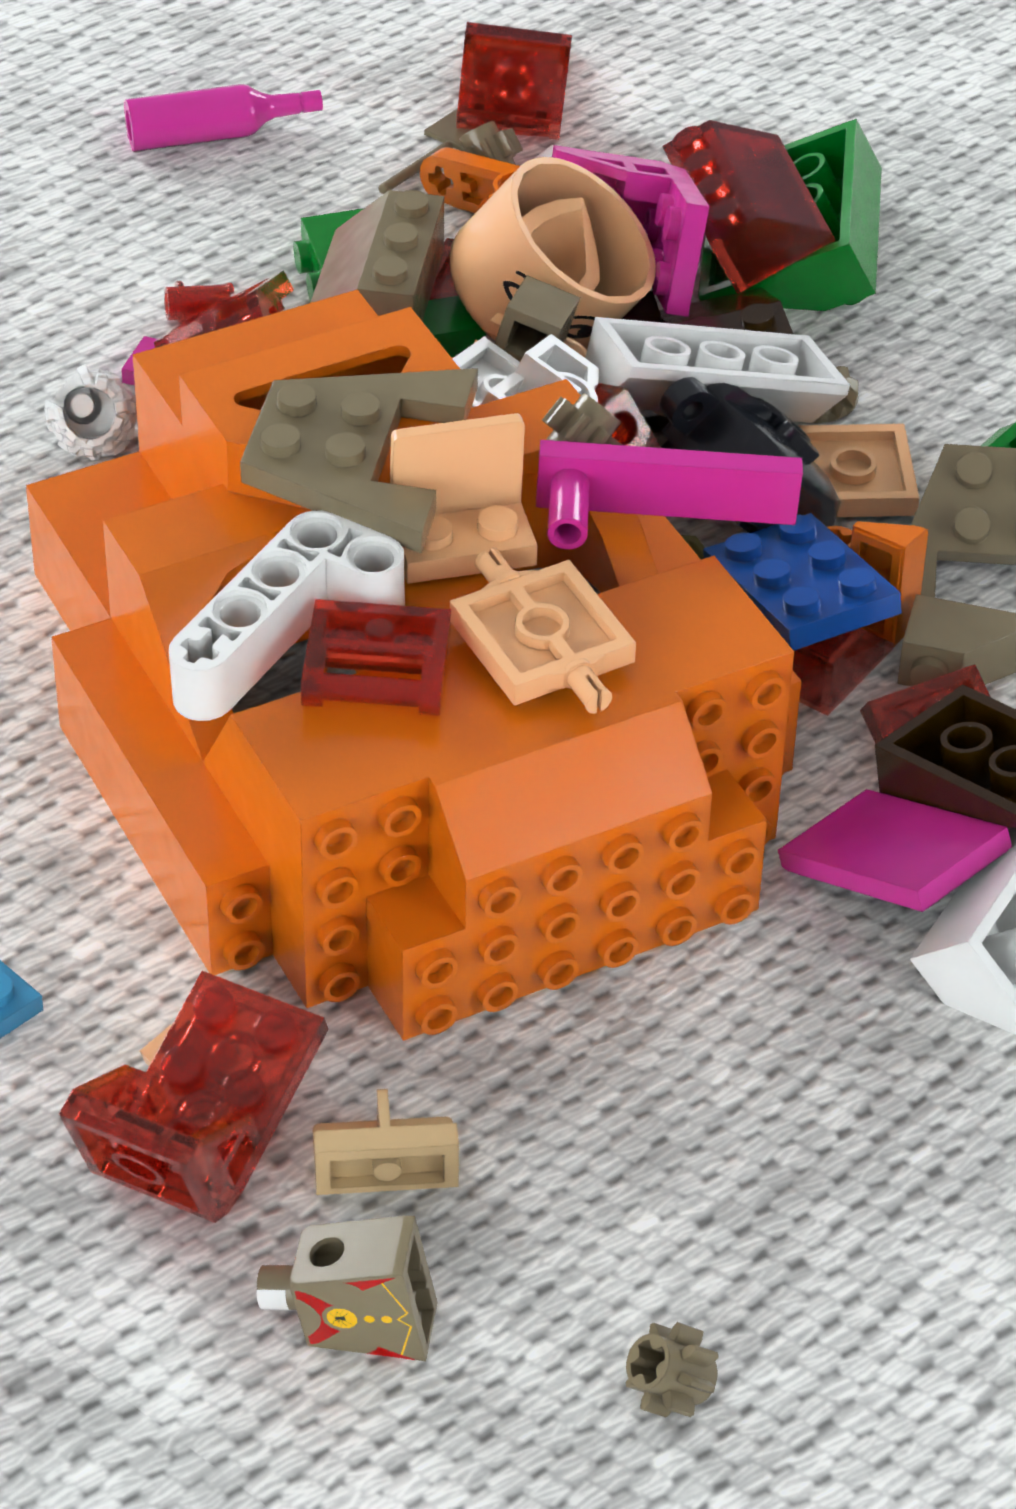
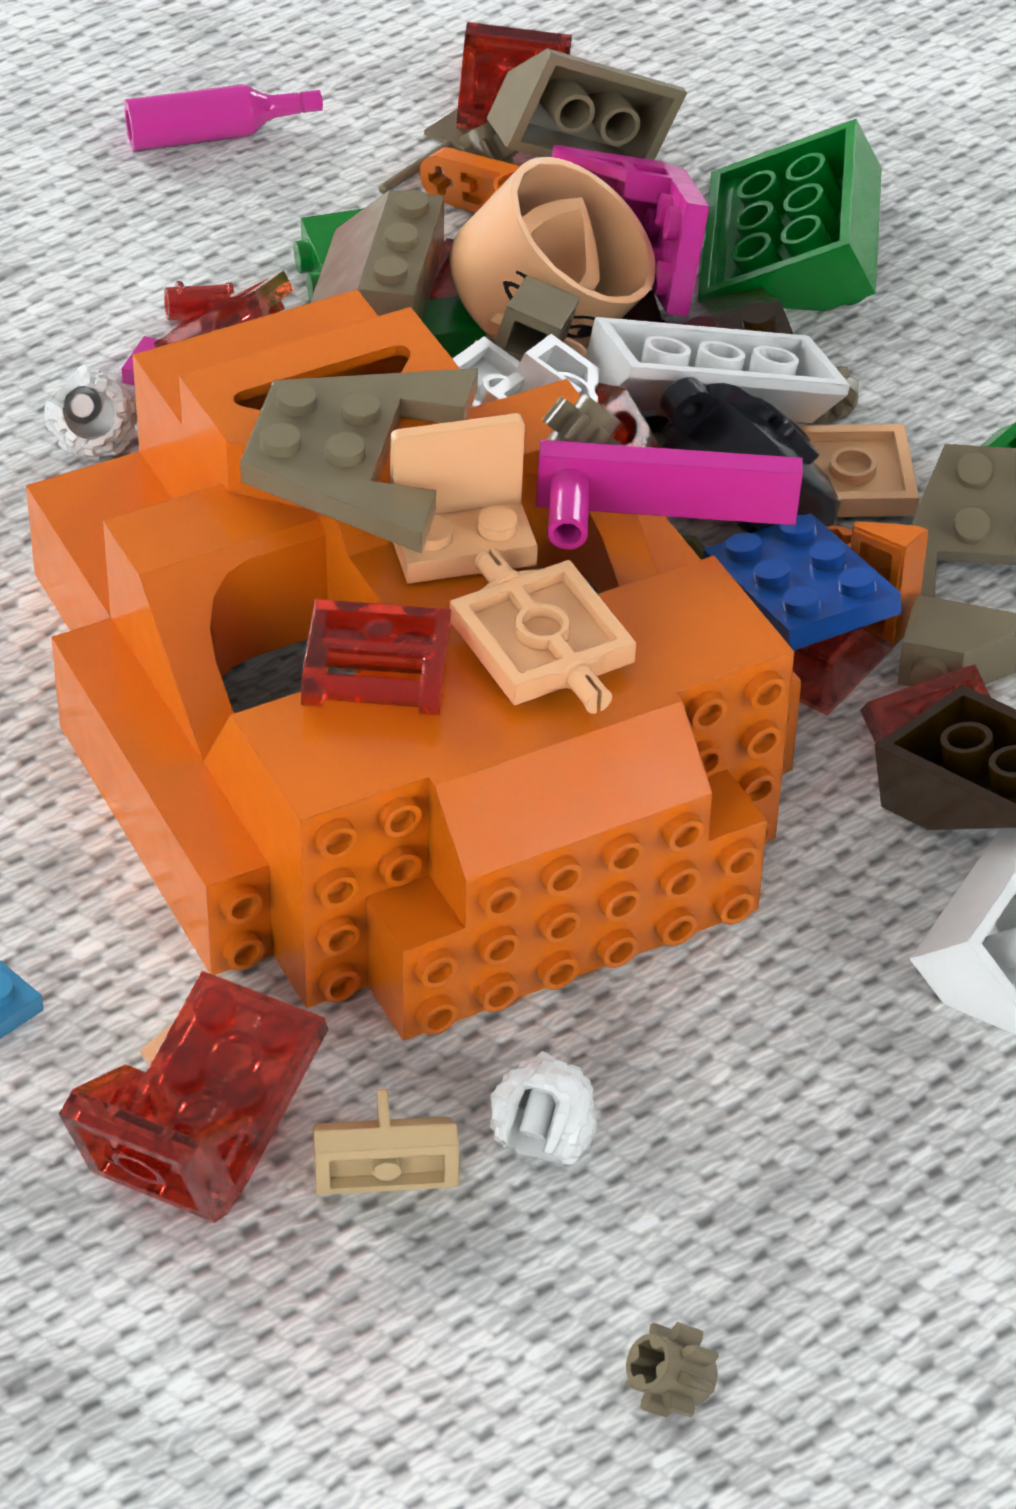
(273, 606): white beam -> none
(358, 1287): dark tan torso -> none
(544, 1110): none -> white piece
(583, 107): none -> dark tan slope
(756, 198): clear red slope -> none
(895, 849): dark pink tile -> none

